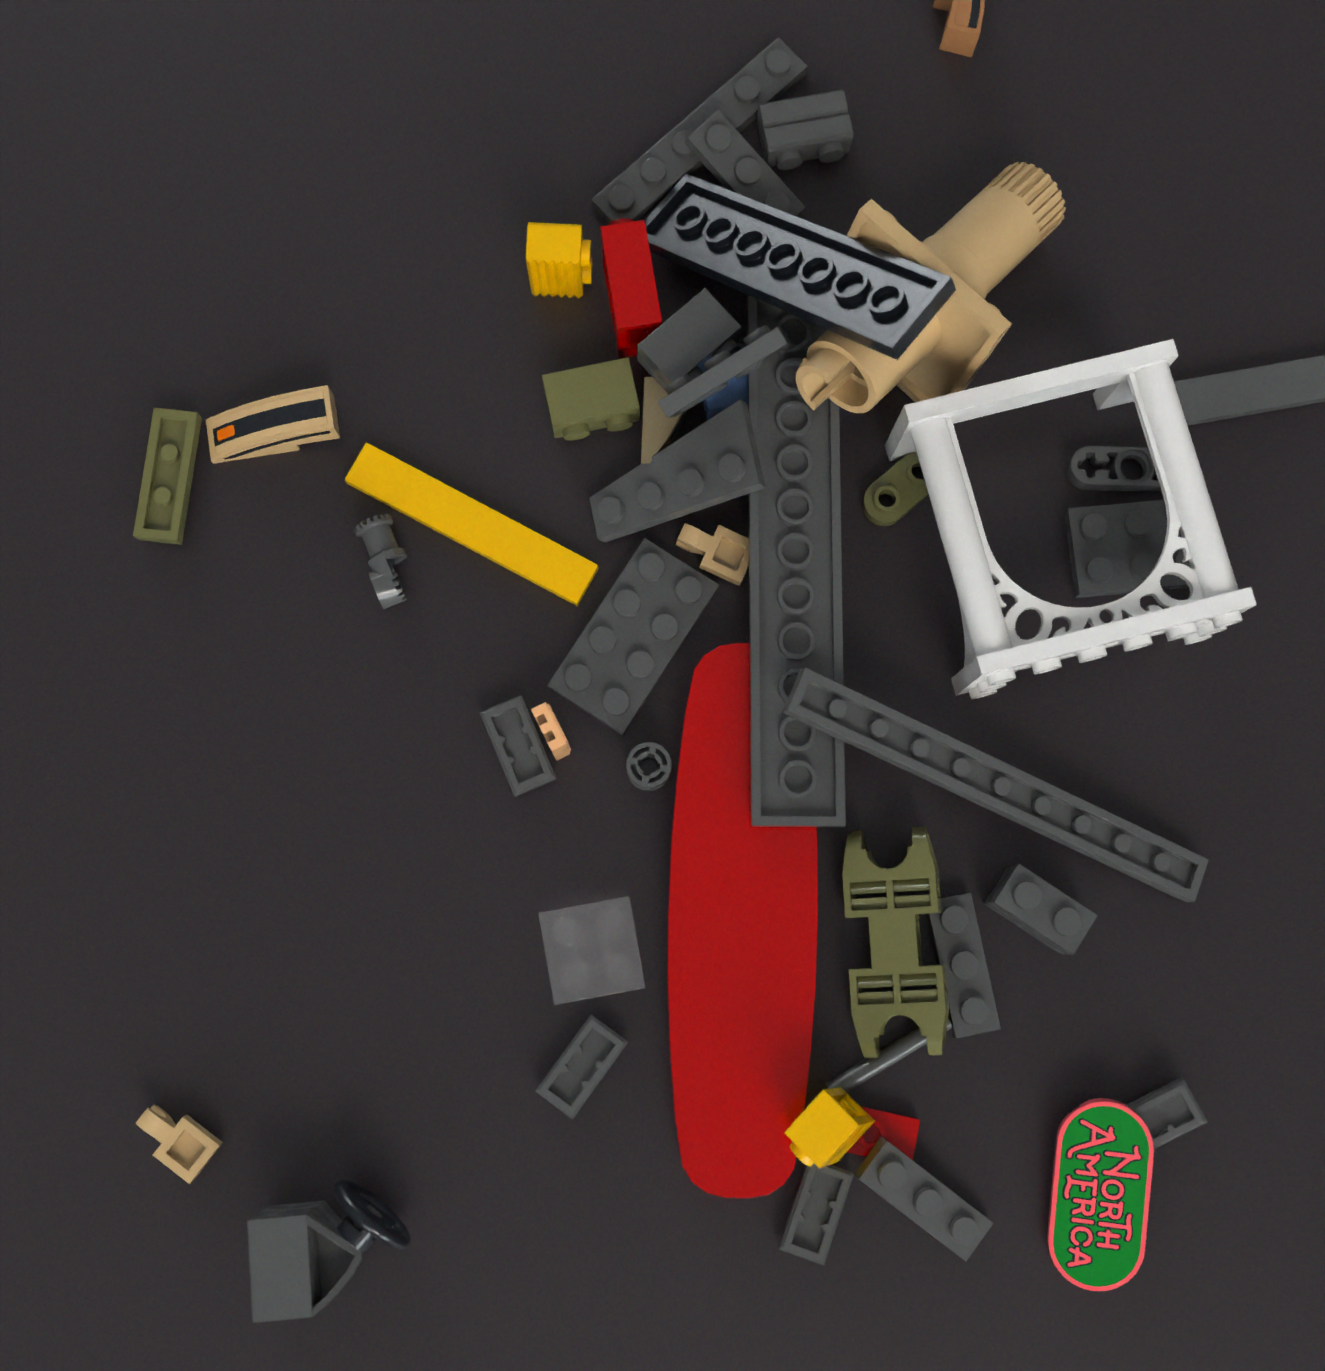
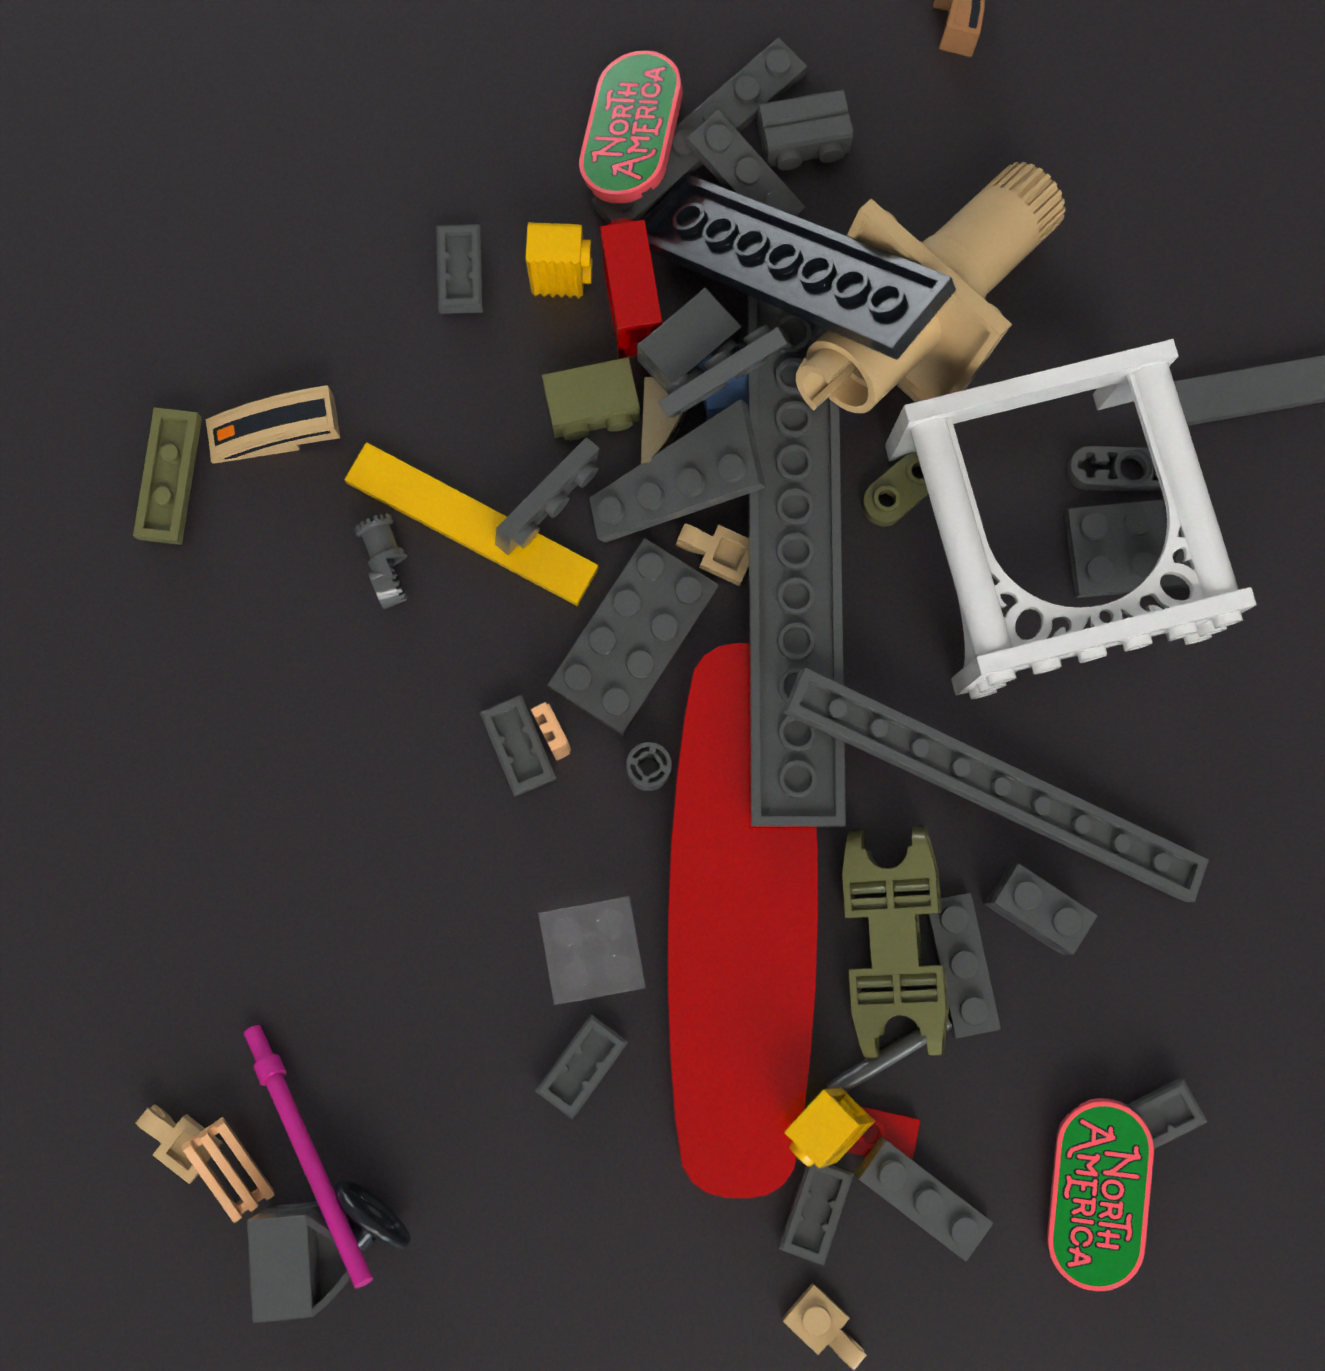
(249, 1200): none -> light nougat tile
(271, 1073): none -> dark pink bar
(459, 269): none -> dark grey plate
(548, 497): none -> dark grey plate
(631, 126): none -> tile
(820, 1324): none -> tan plate

